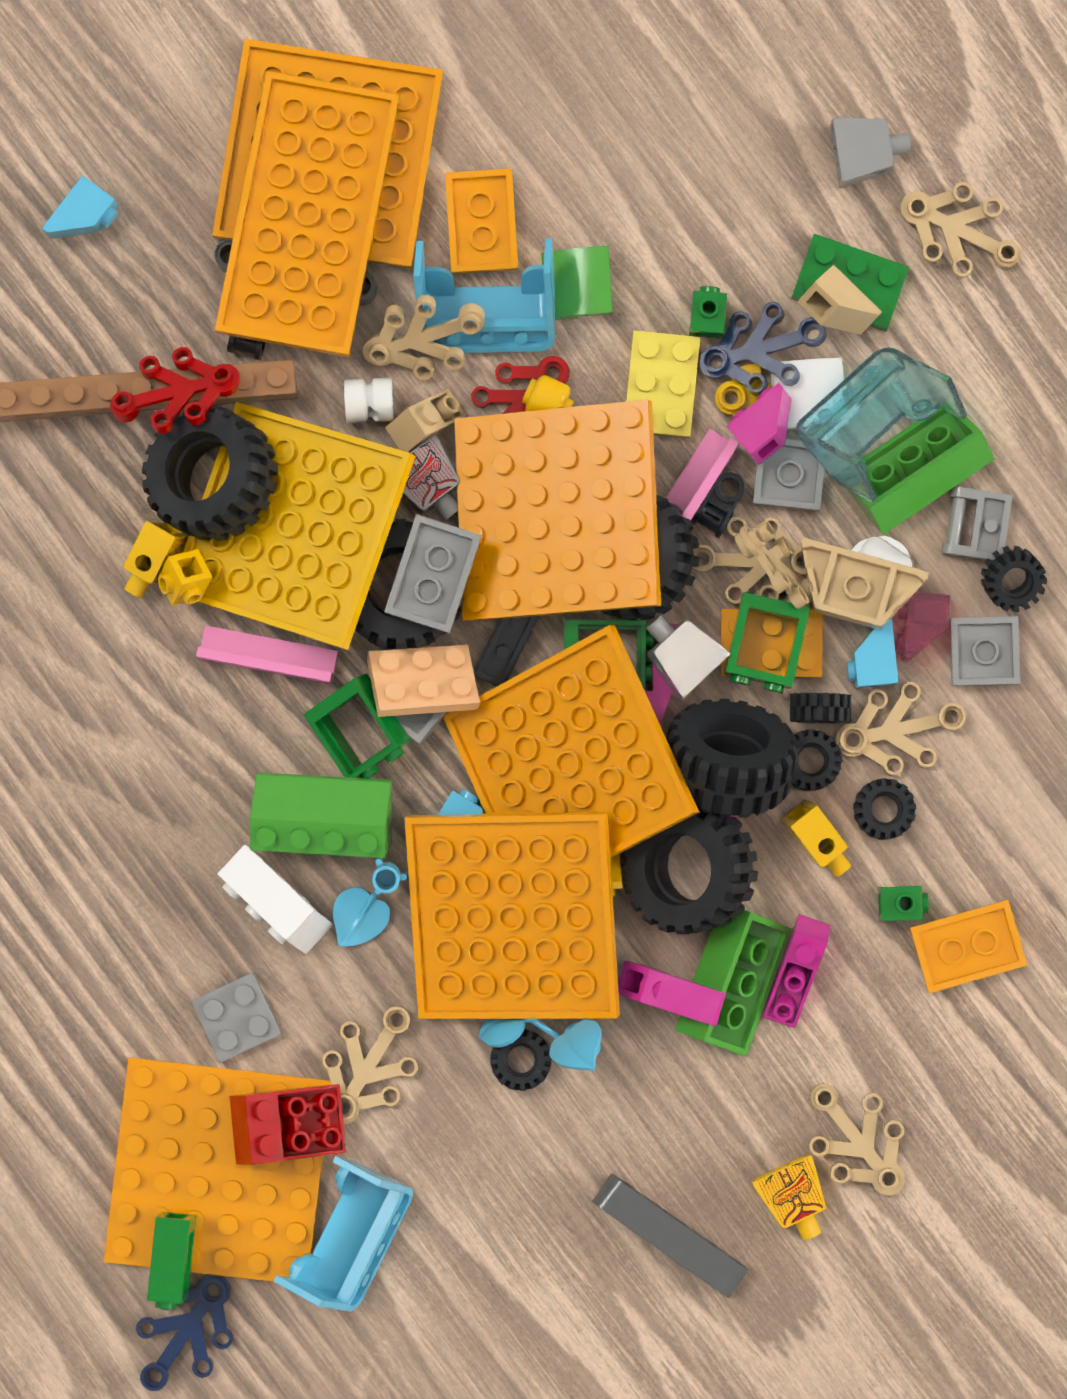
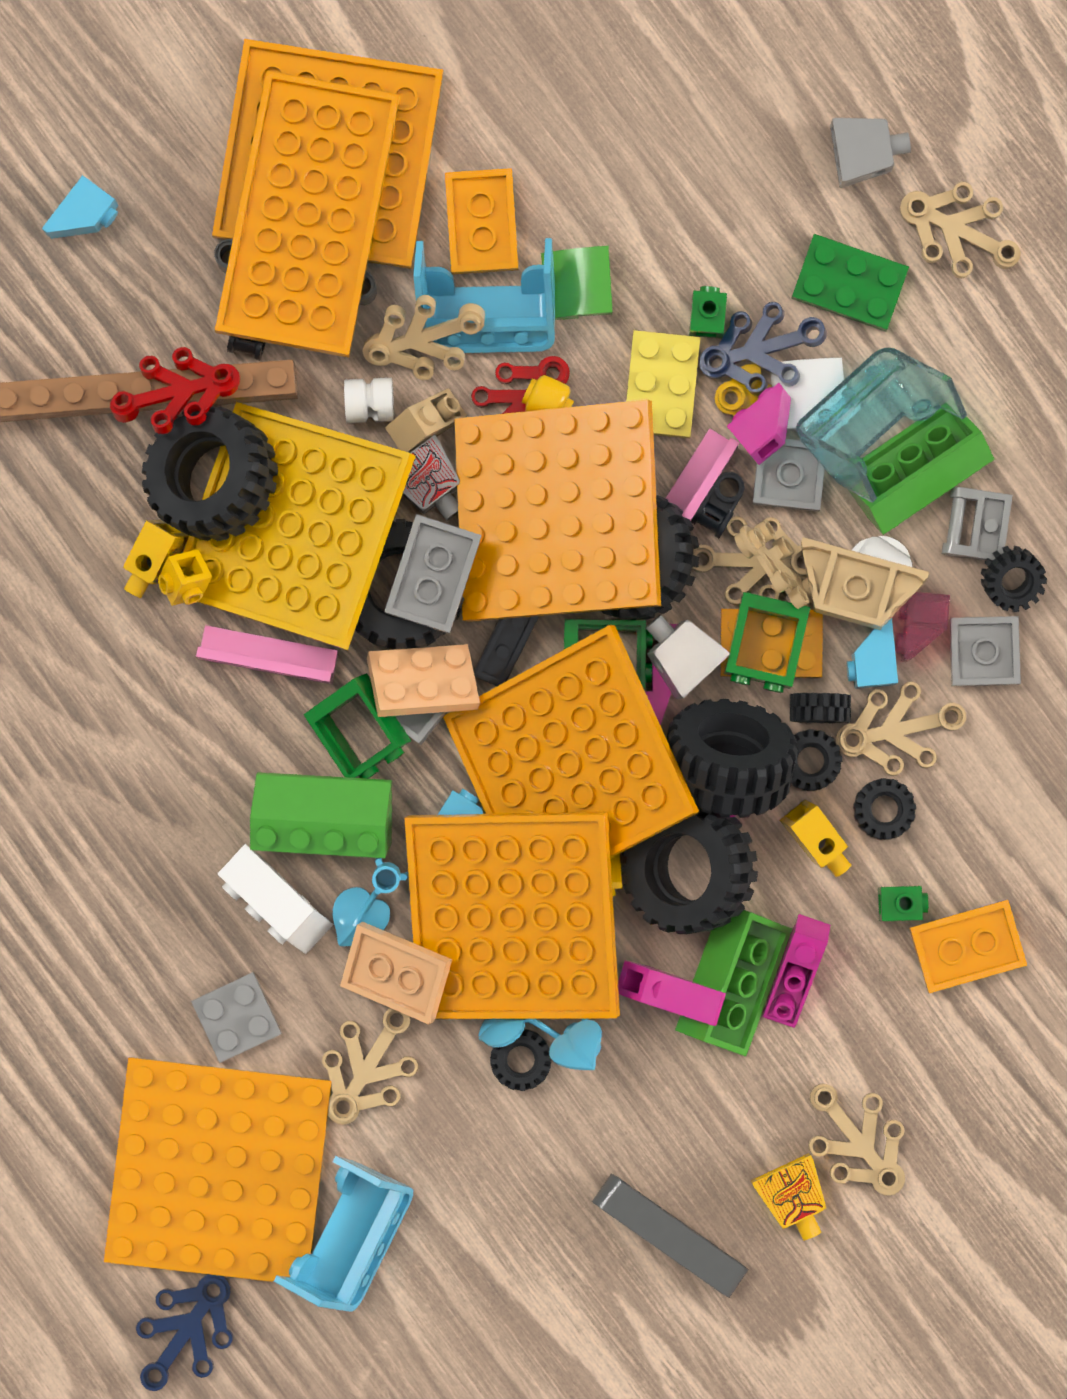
(171, 1259): green window -> none
(287, 1124): red slope -> none
(395, 972): none -> light nougat plate
(839, 303): tan slope -> none

